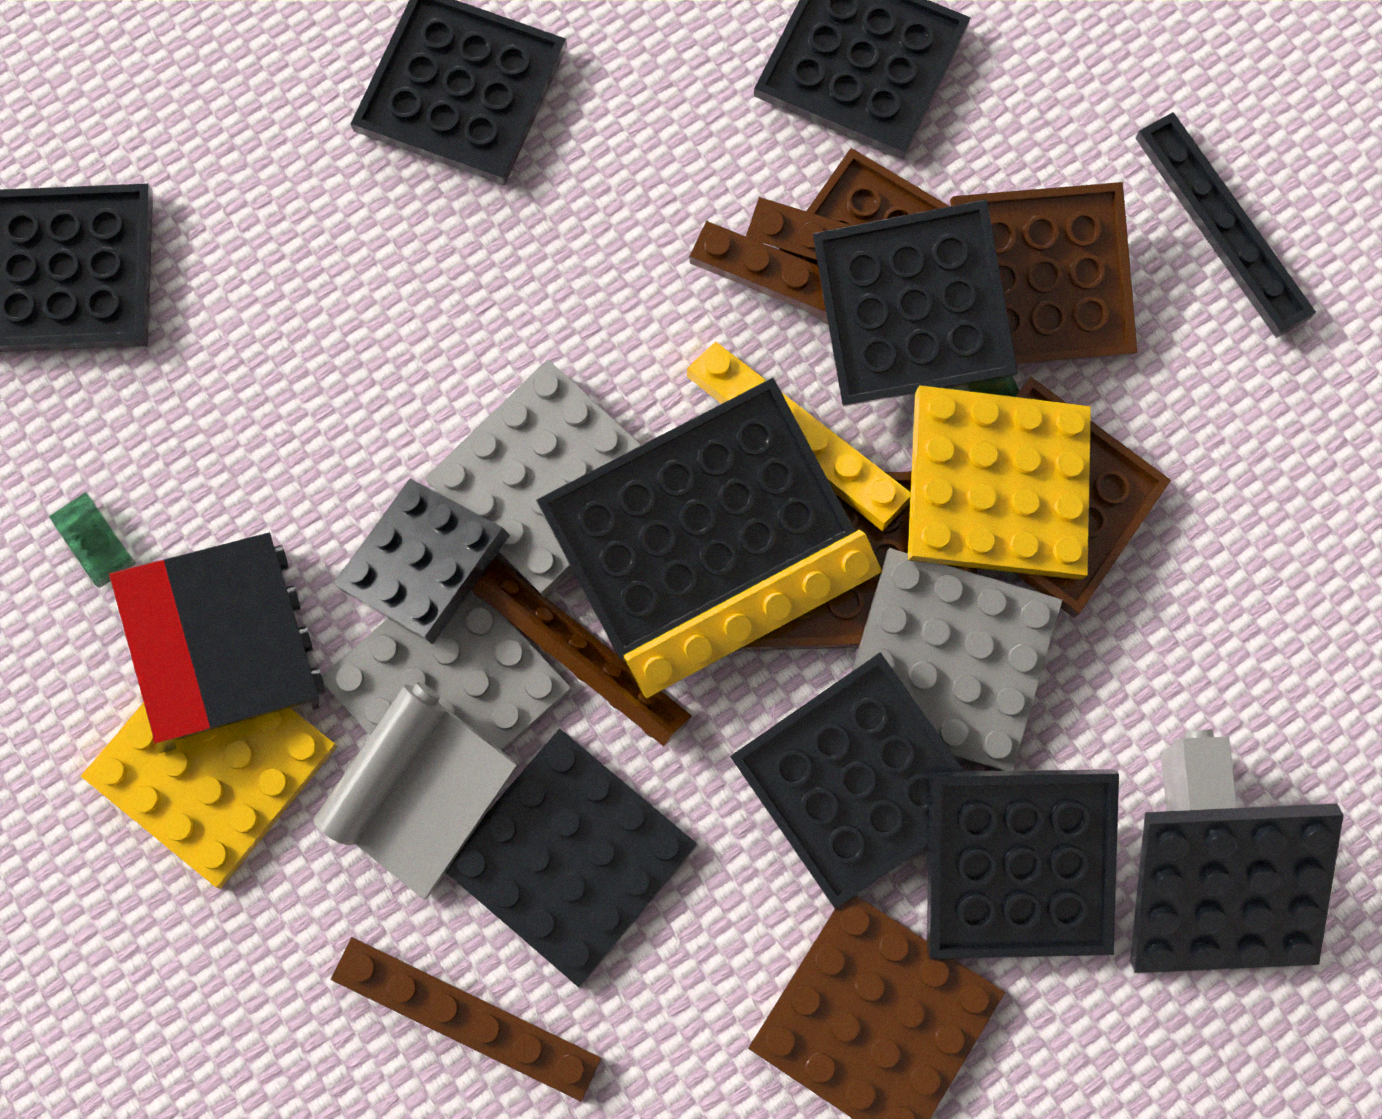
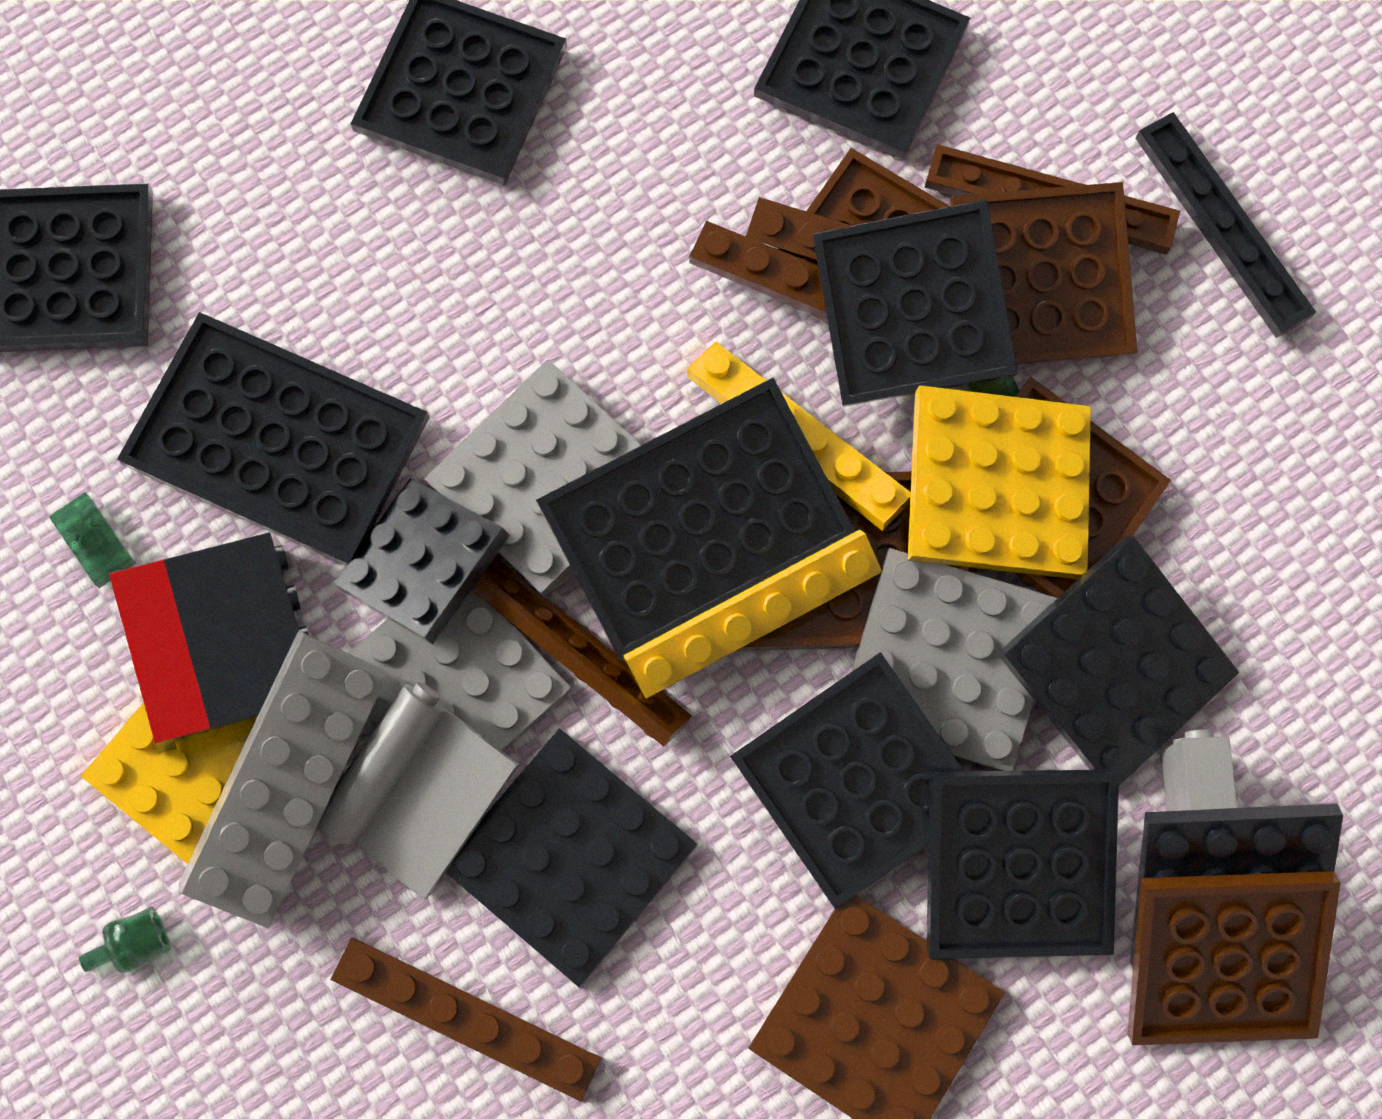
(129, 942): none -> clear green piece
(274, 439): none -> black plate
(282, 780): none -> light grey brick
(966, 173): none -> reddish brown plate
(1119, 661): none -> black plate
(1232, 957): none -> reddish brown plate

